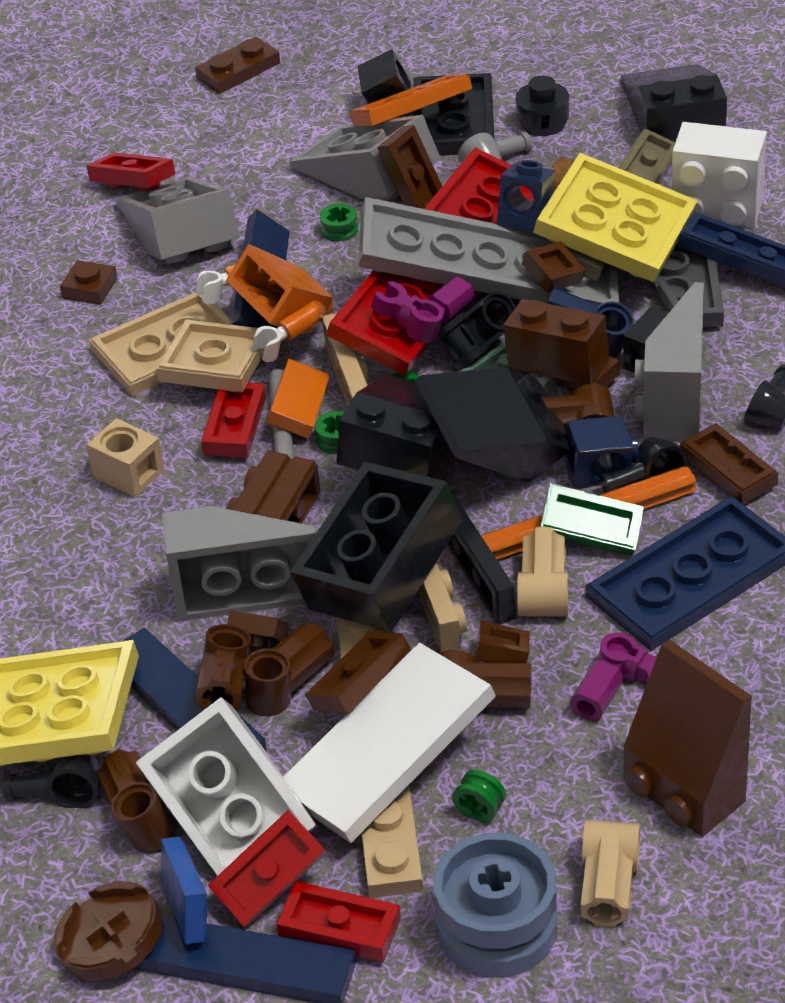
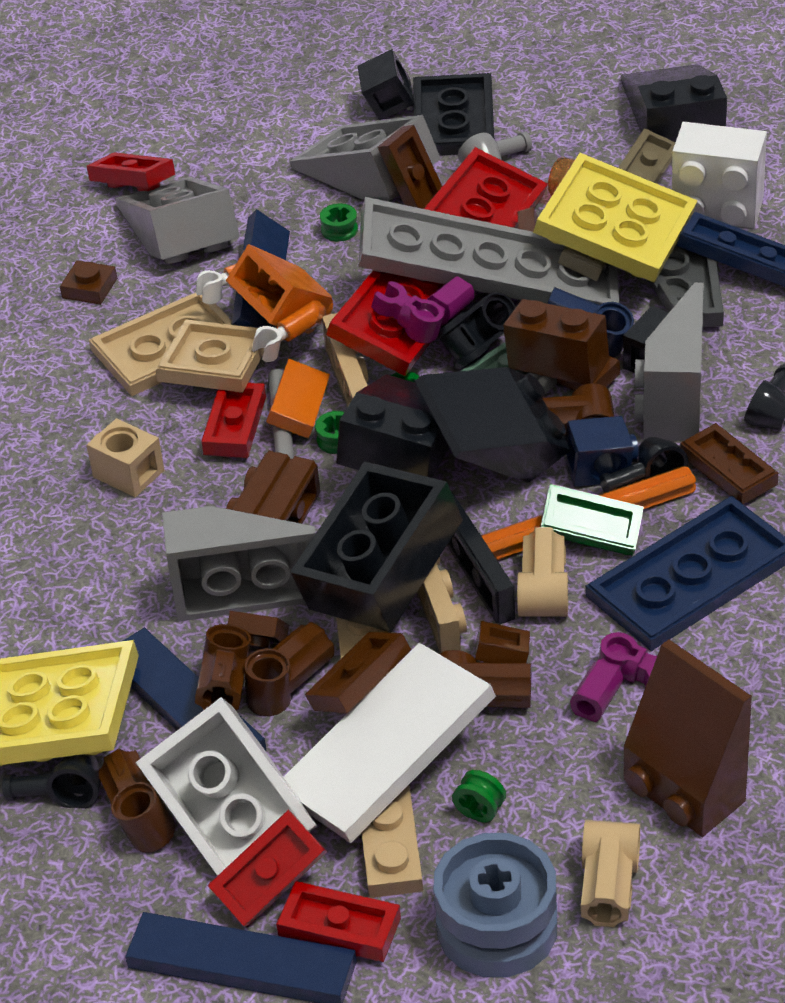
(108, 931): reddish brown tile -> none
(183, 890): blue tile -> none
(237, 65): reddish brown plate -> none
(410, 100): orange tile -> none
(513, 207): dark blue brick -> none
(543, 98): black piece -> none
(553, 266): reddish brown plate -> none

